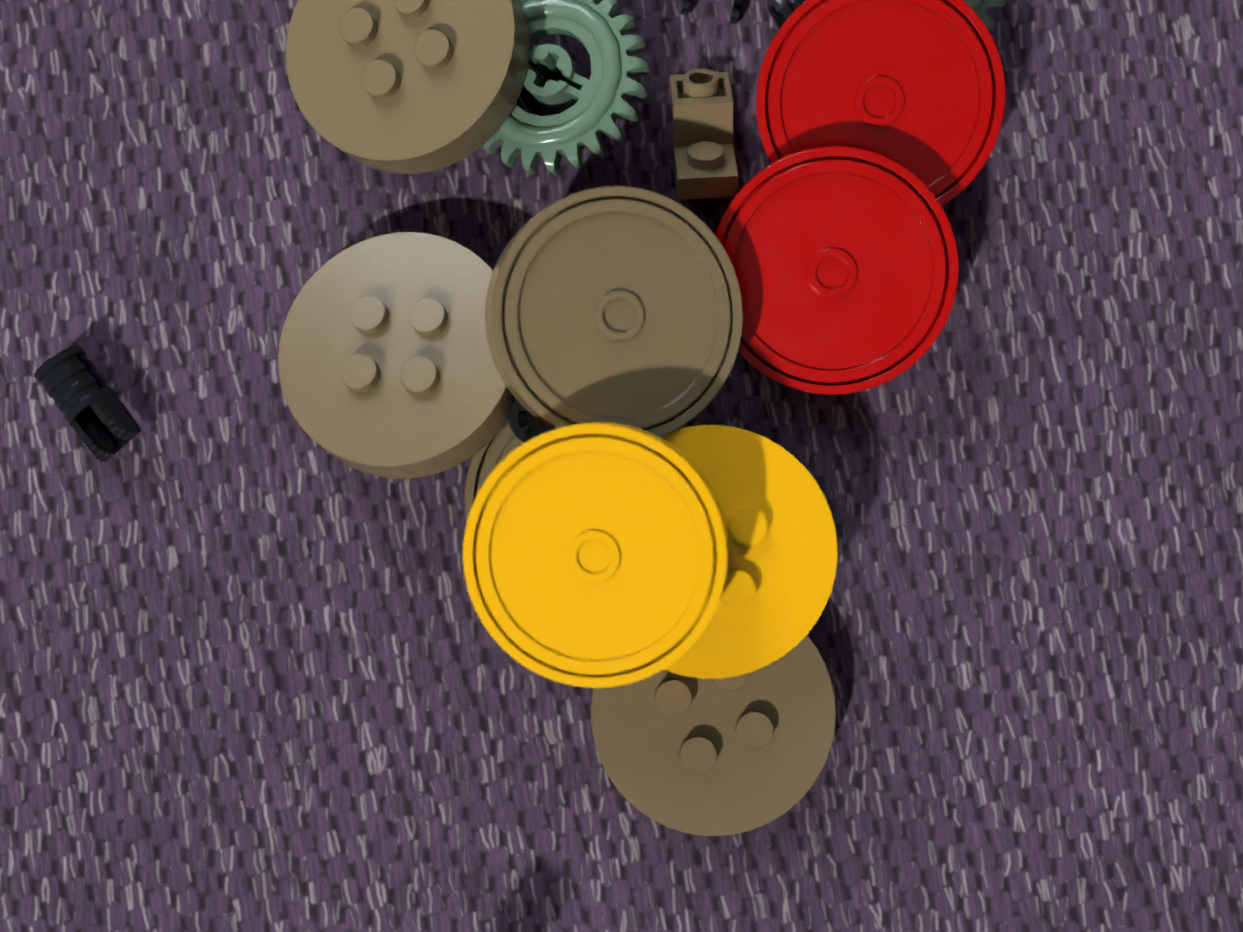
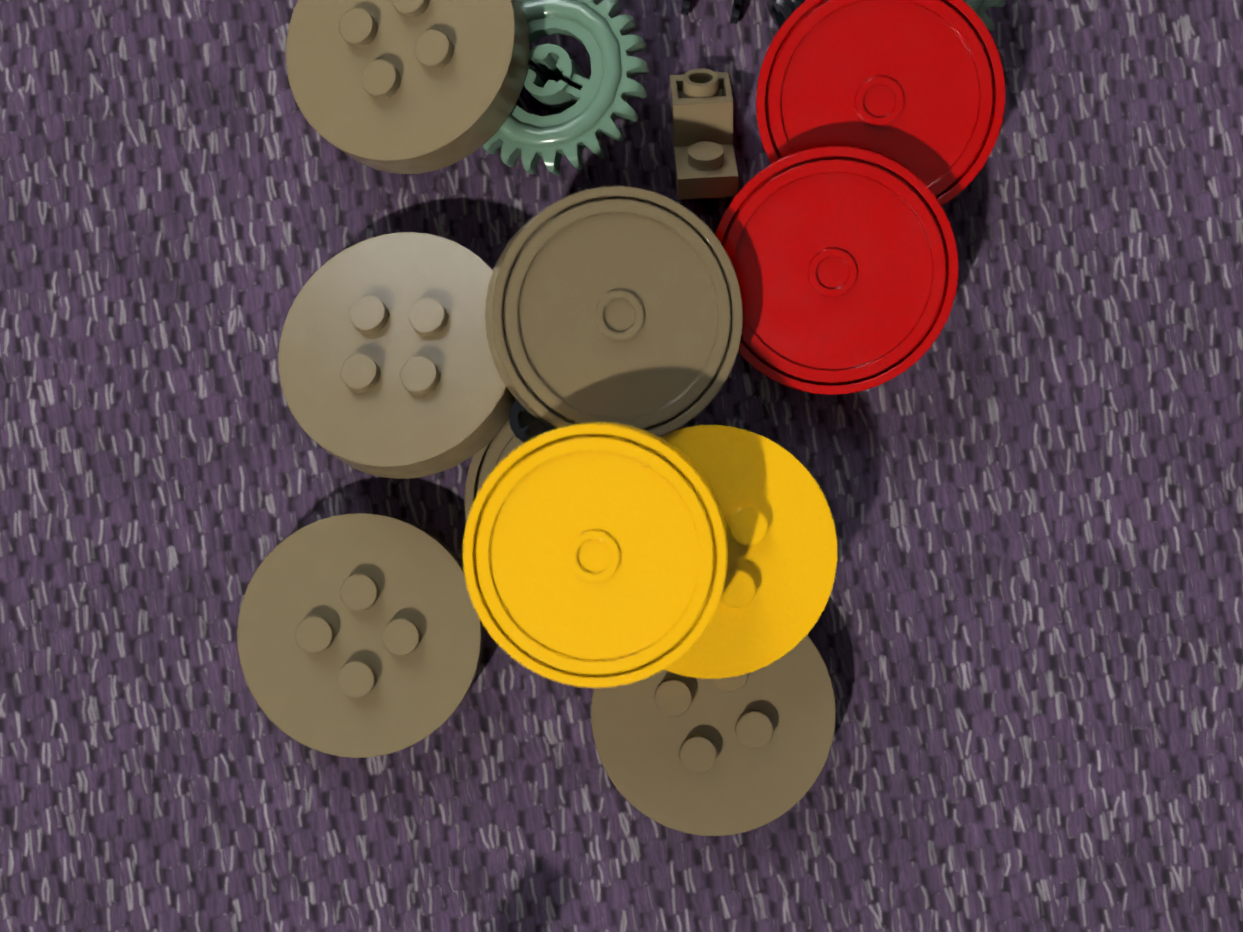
(87, 401): black hinge -> none
(359, 635): none -> dark tan brick

